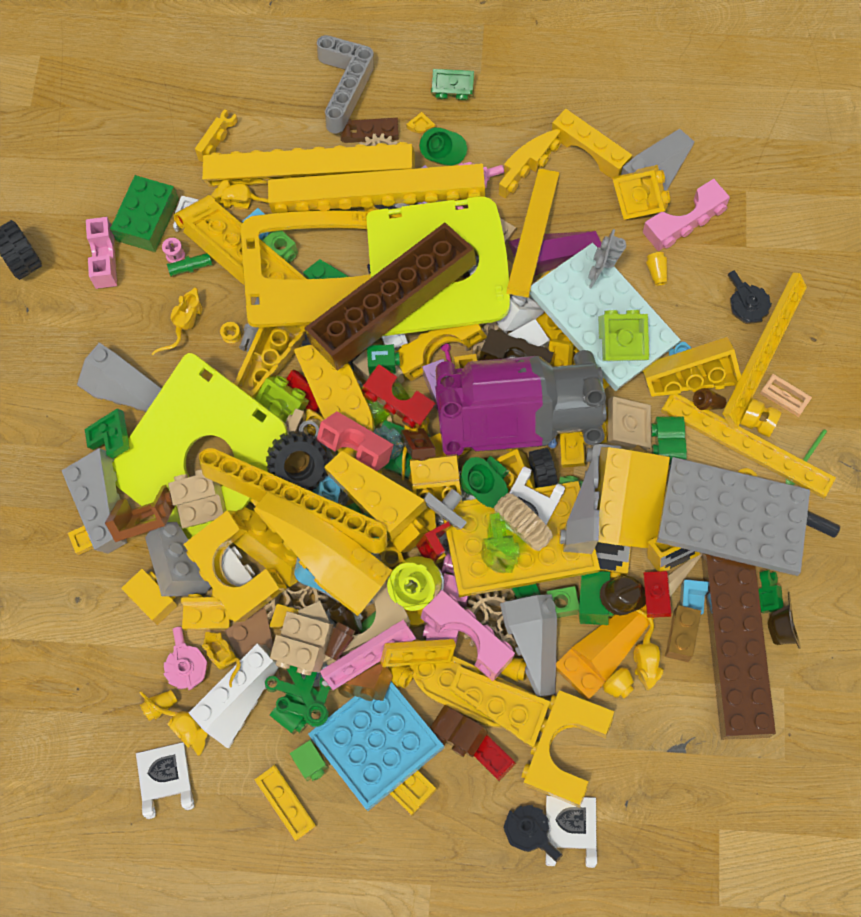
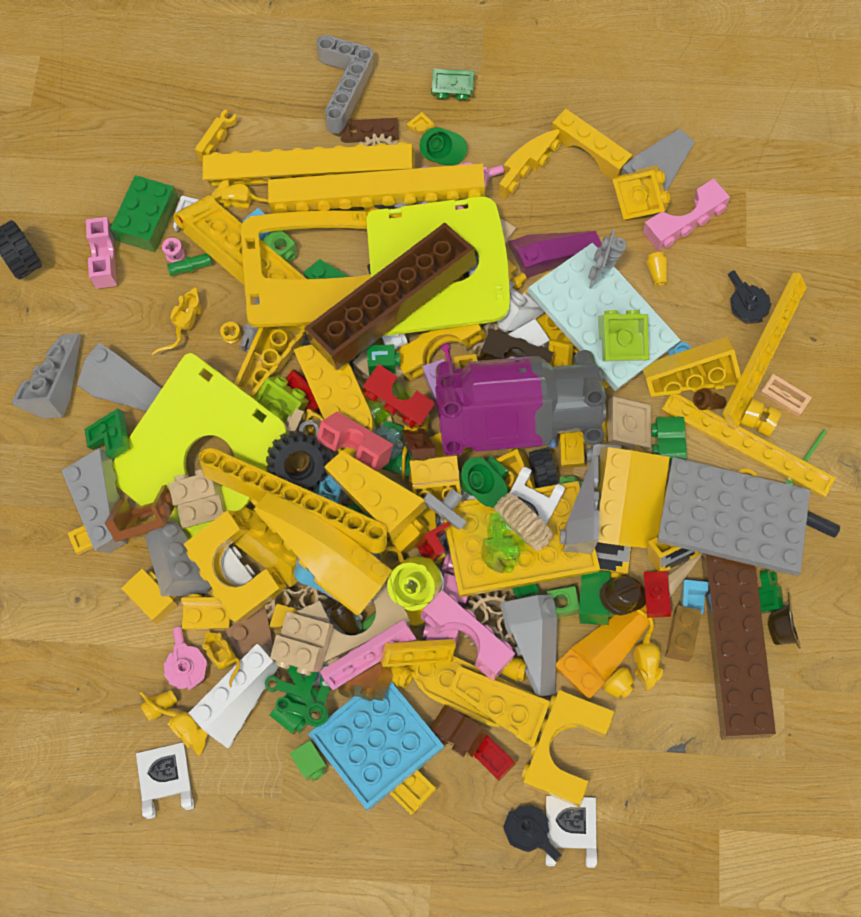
(52, 383): none -> light grey wedge
(285, 803): yellow tile -> none
(339, 640): reddish brown cone -> none
(533, 233): yellow tile -> none

